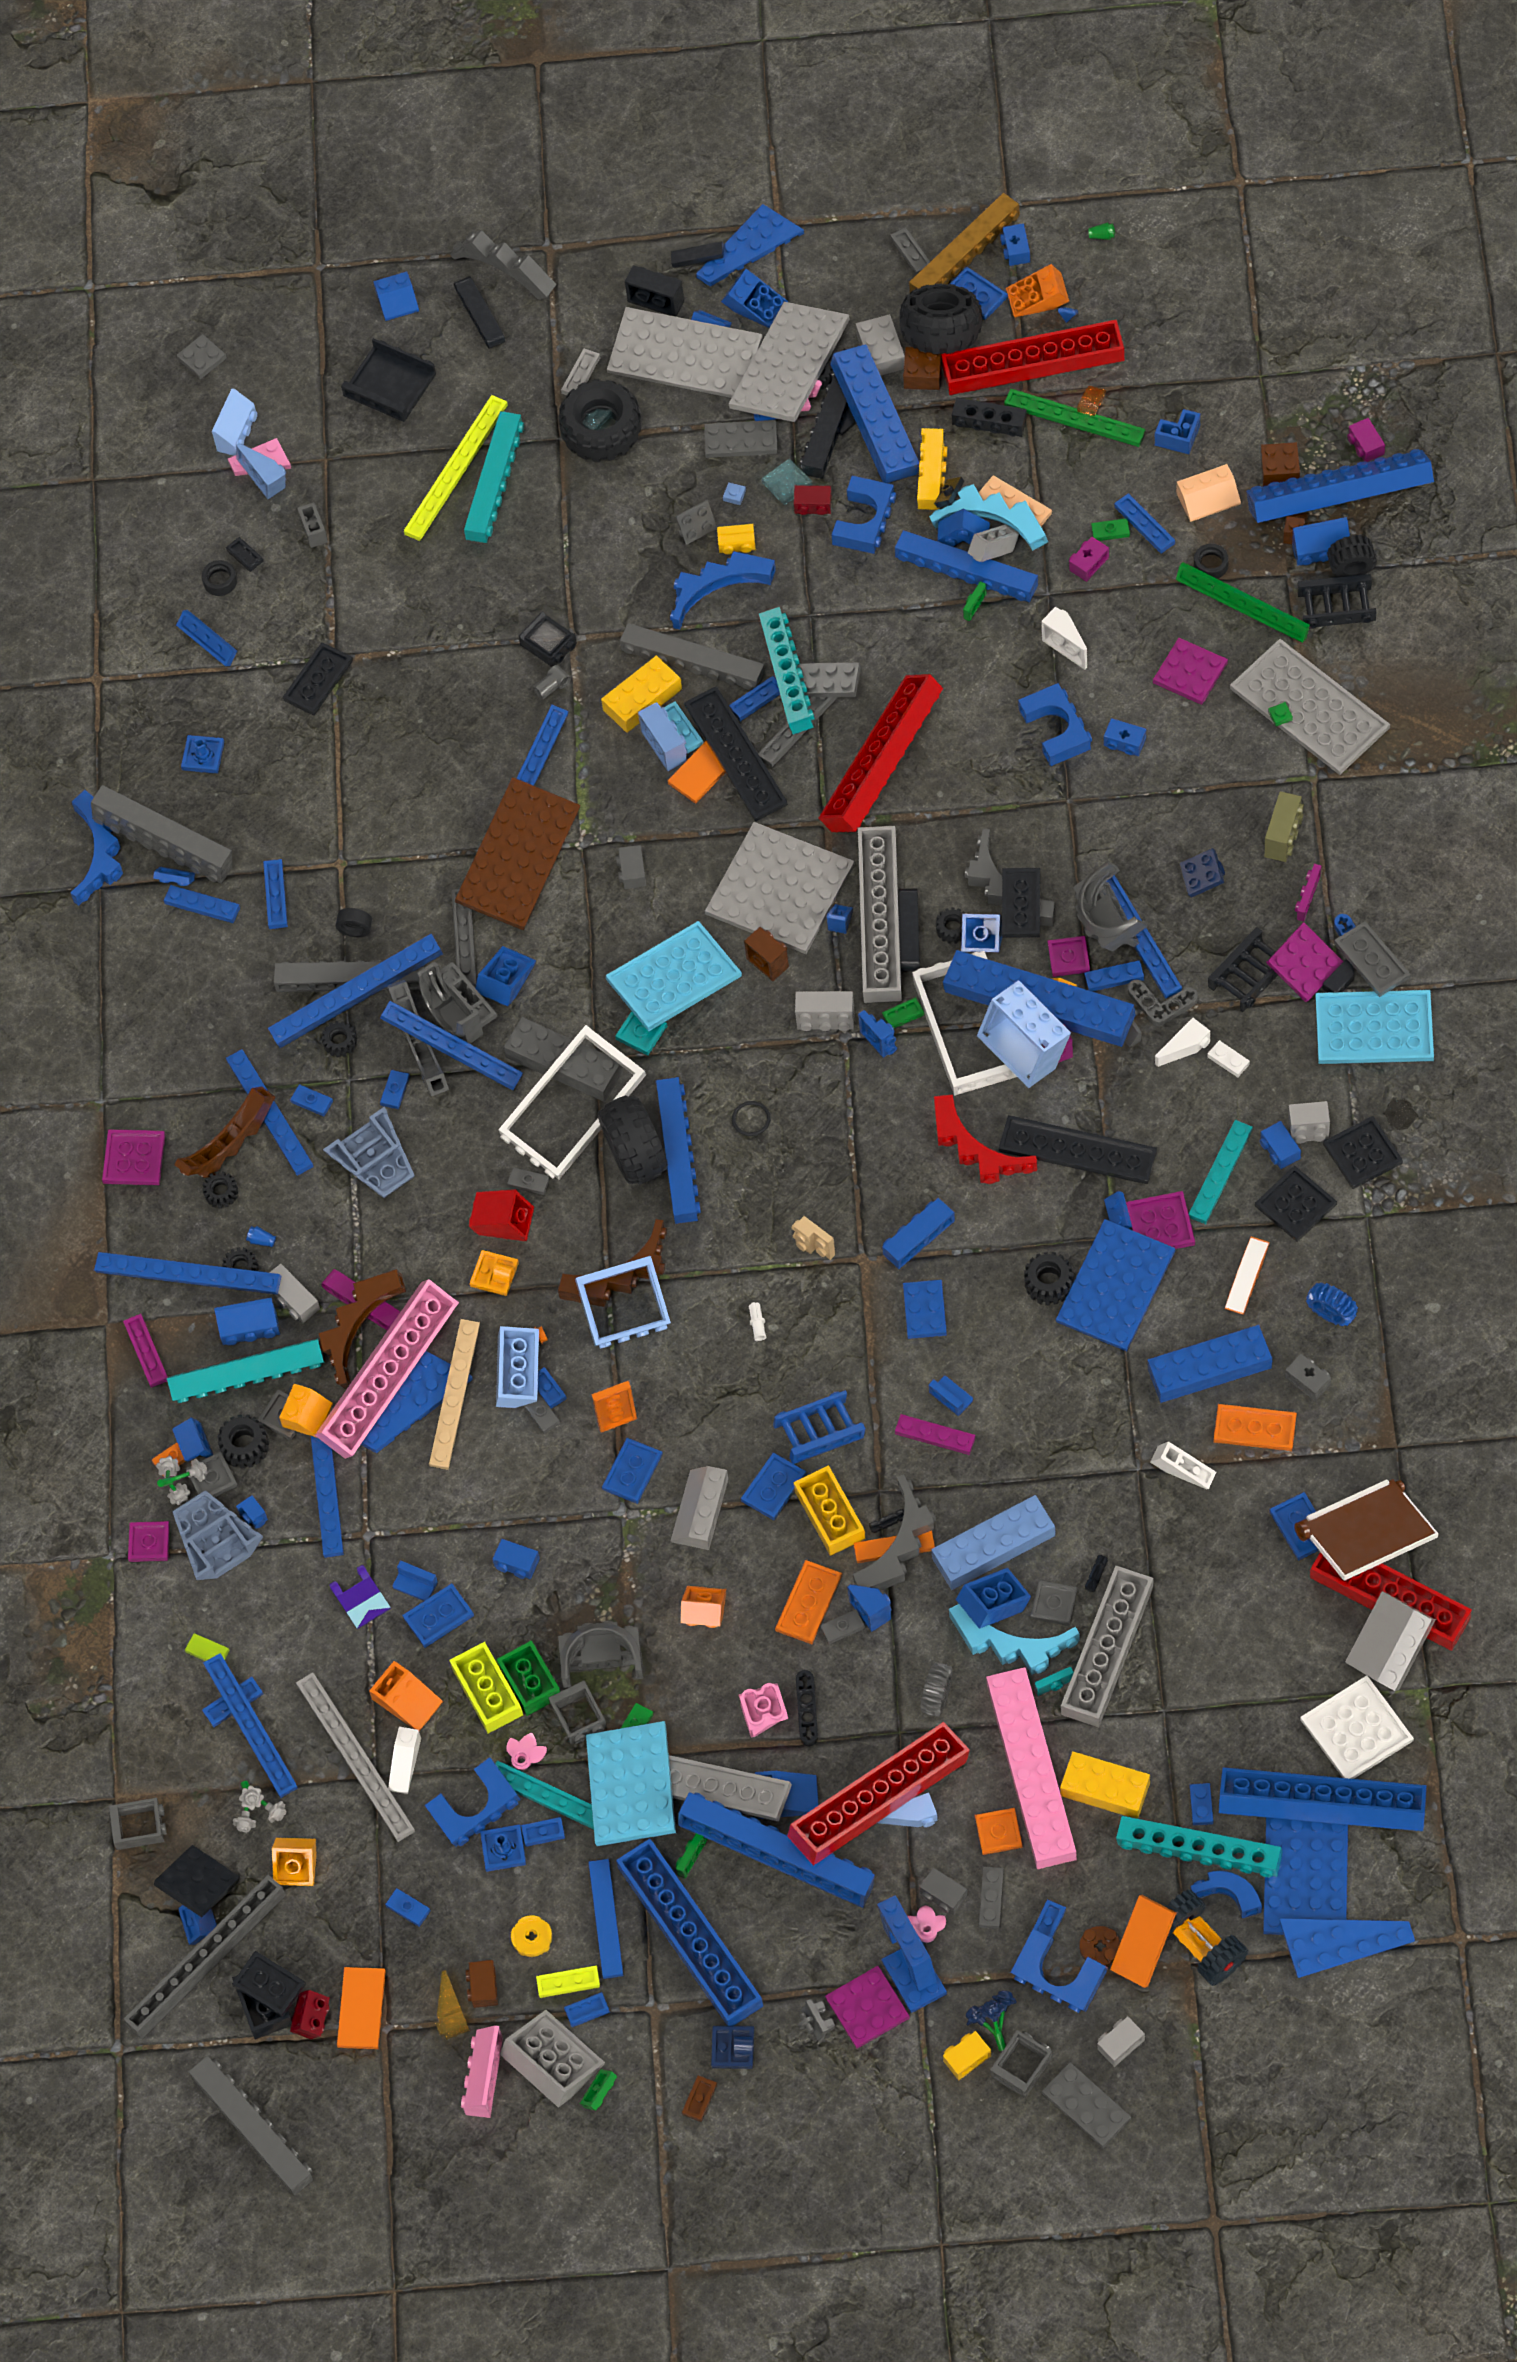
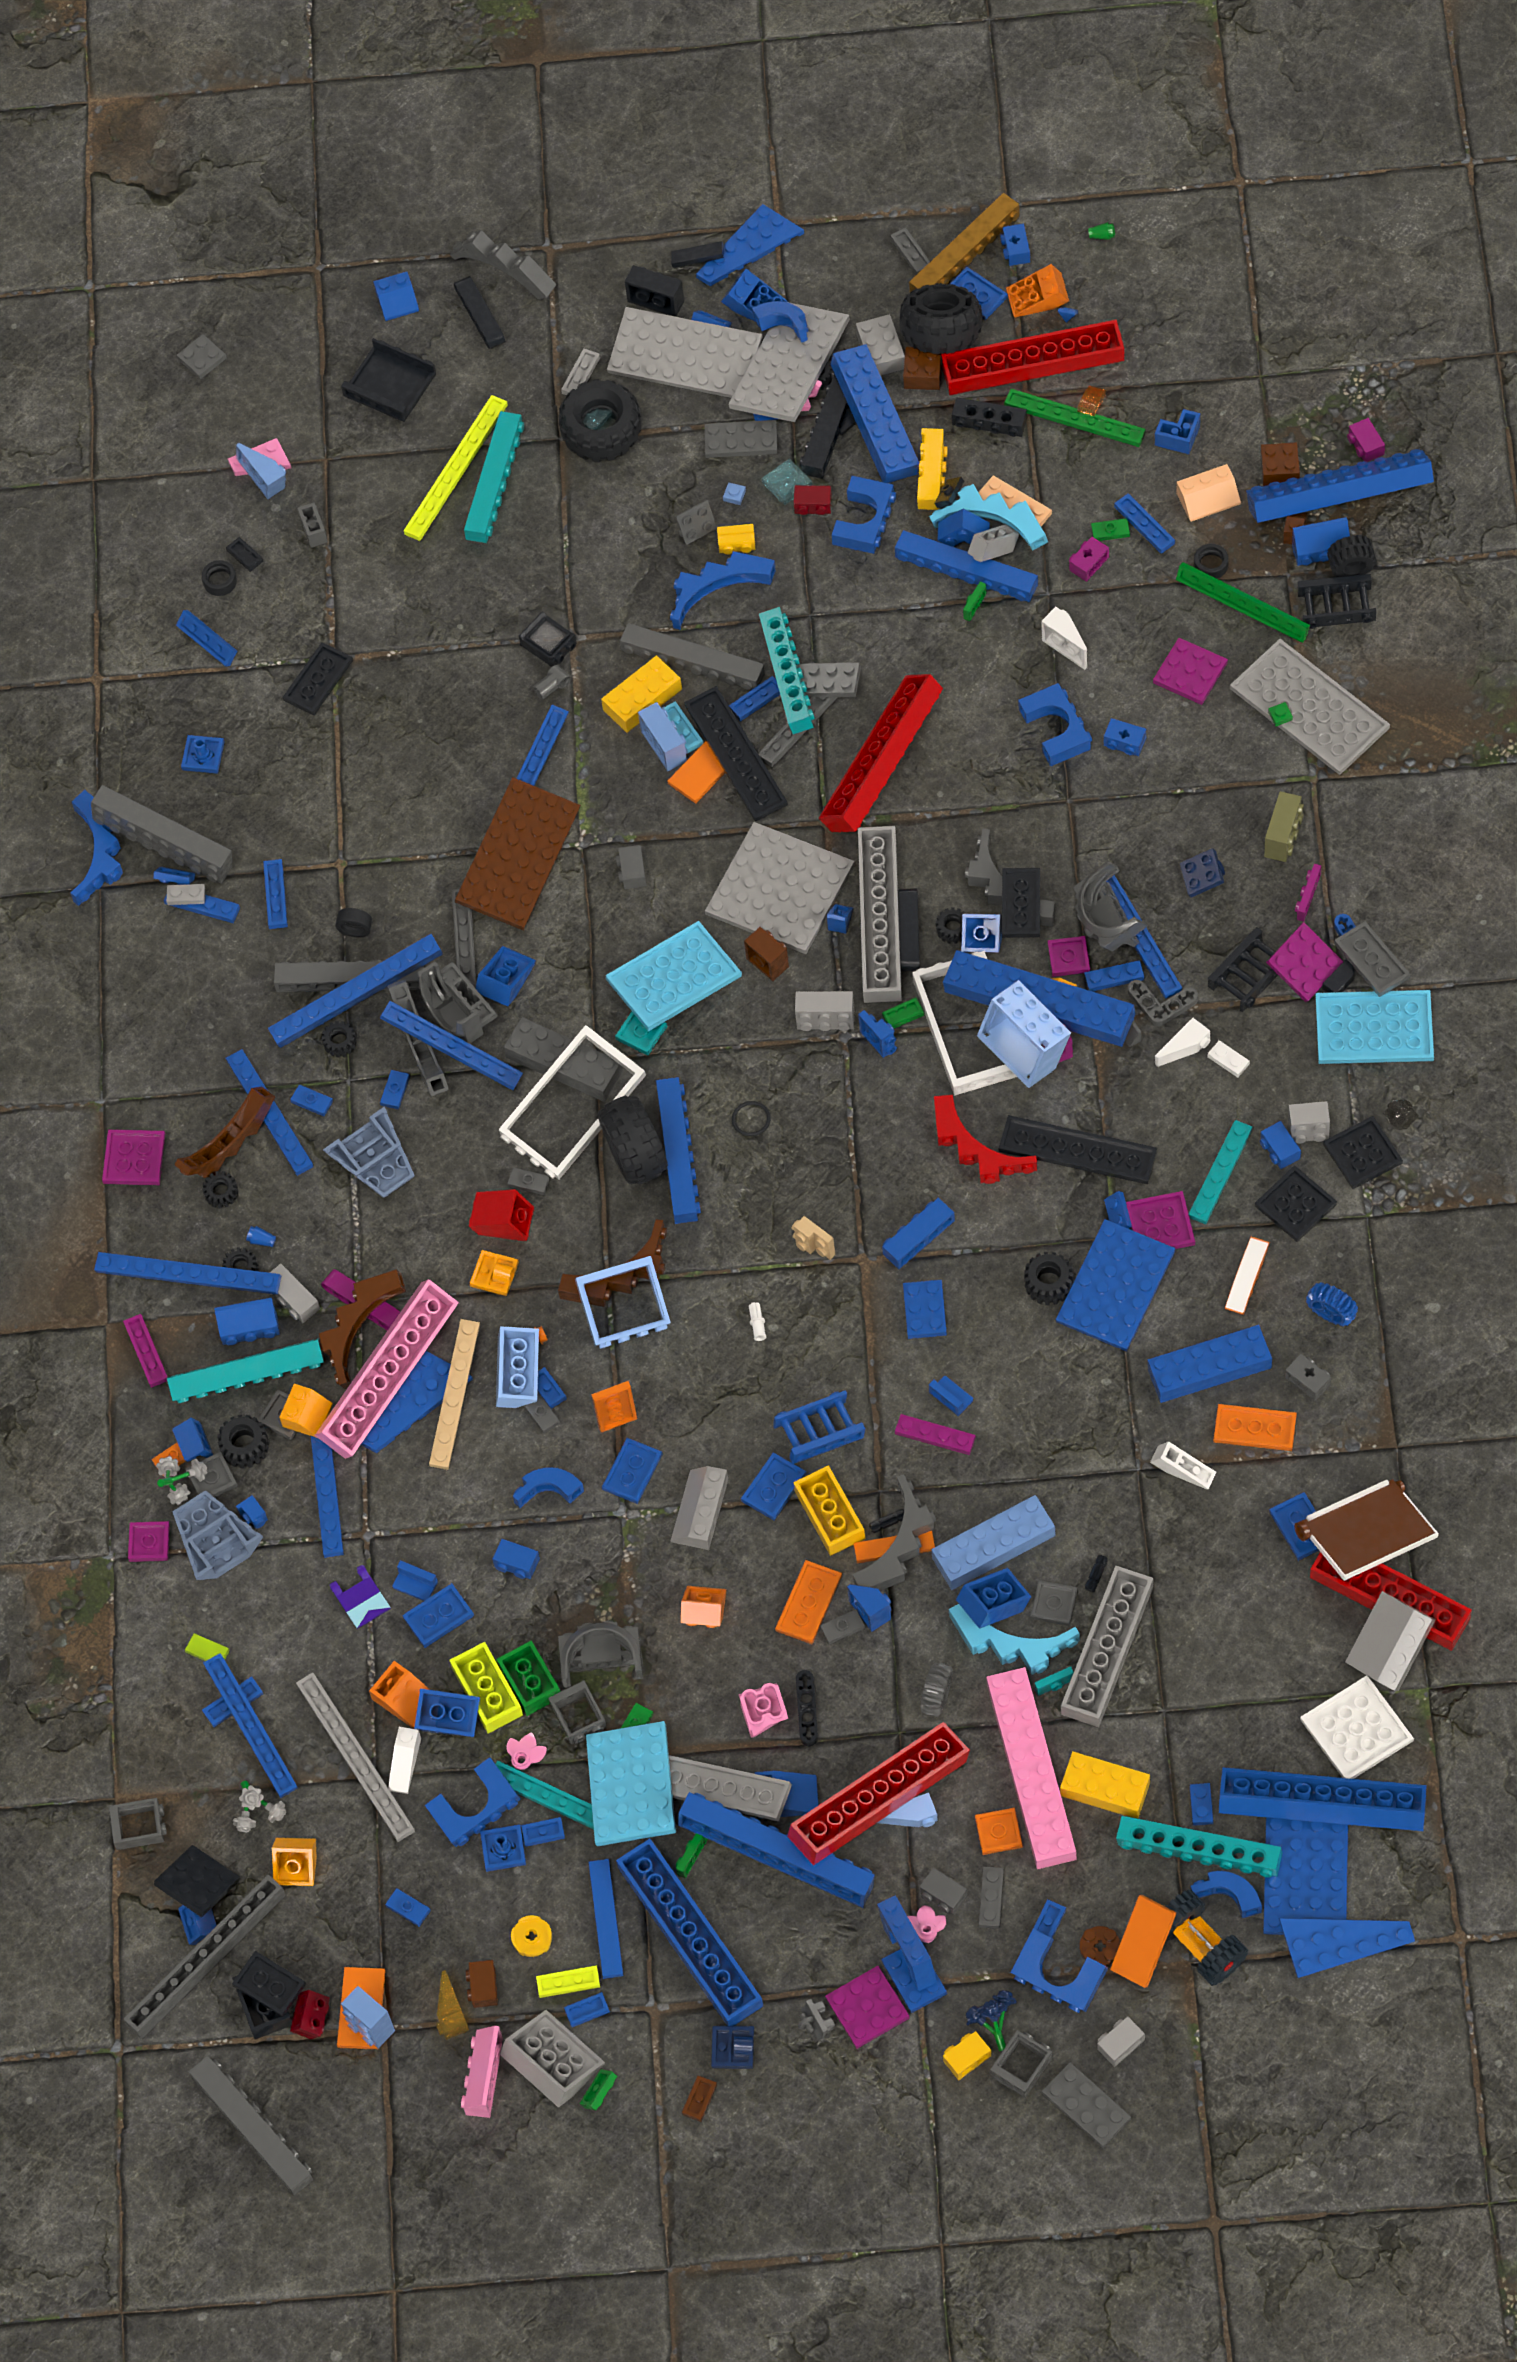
(185, 894): none -> light grey plate
(233, 422): light blue slope -> none
(367, 2017): none -> medium blue brick
(446, 1713): none -> blue slope
(548, 1480): none -> blue arch
(781, 313): none -> blue arch

